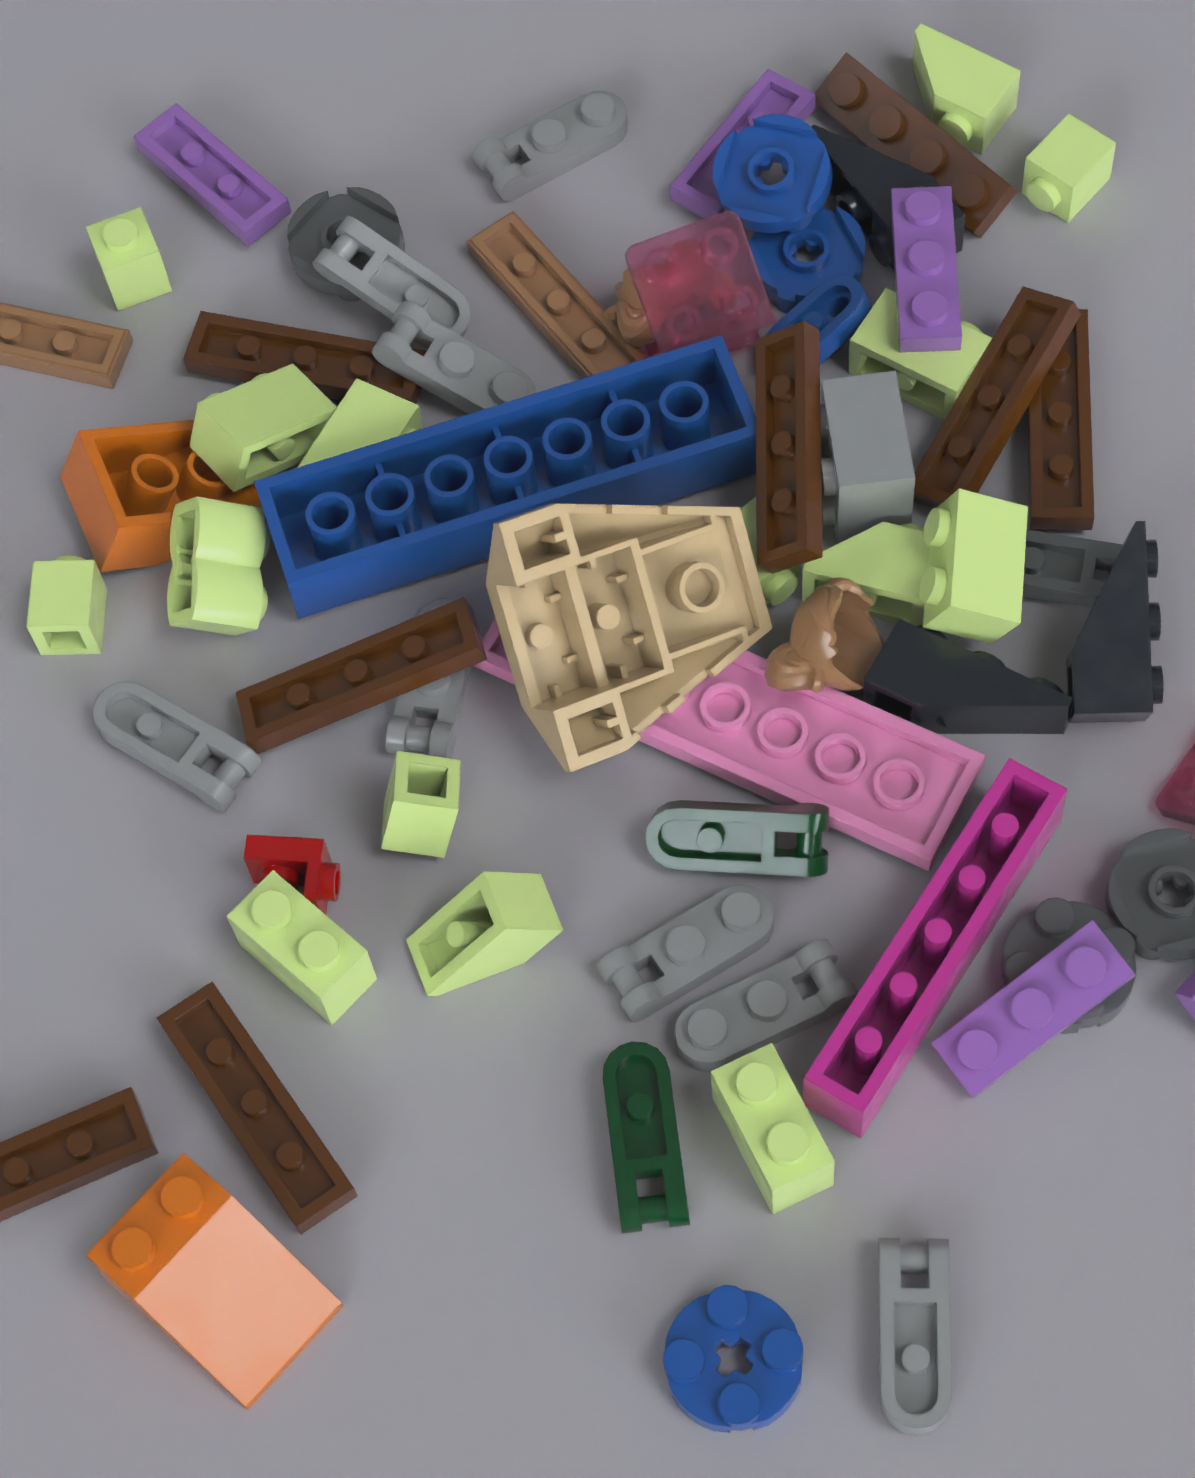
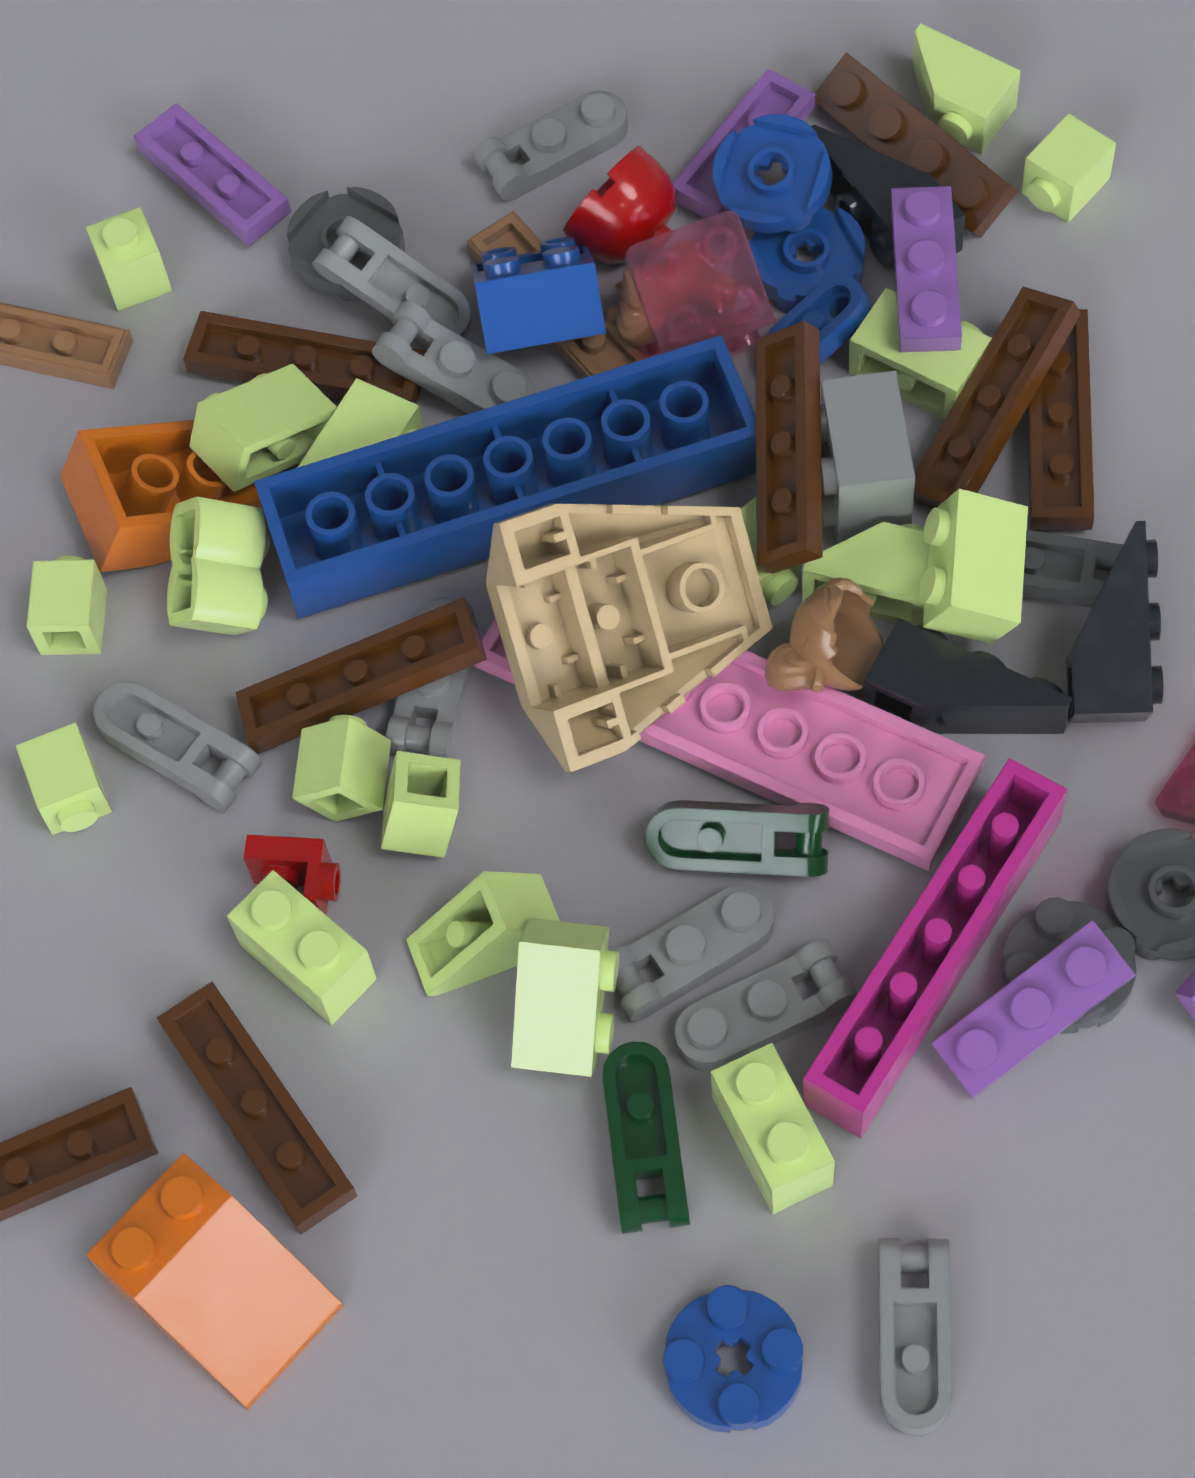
(64, 780): none -> yellowish green brick
(342, 768): none -> yellowish green brick
(537, 295): none -> blue slope
(561, 997): none -> yellowish green brick
(625, 209): none -> red cylinder

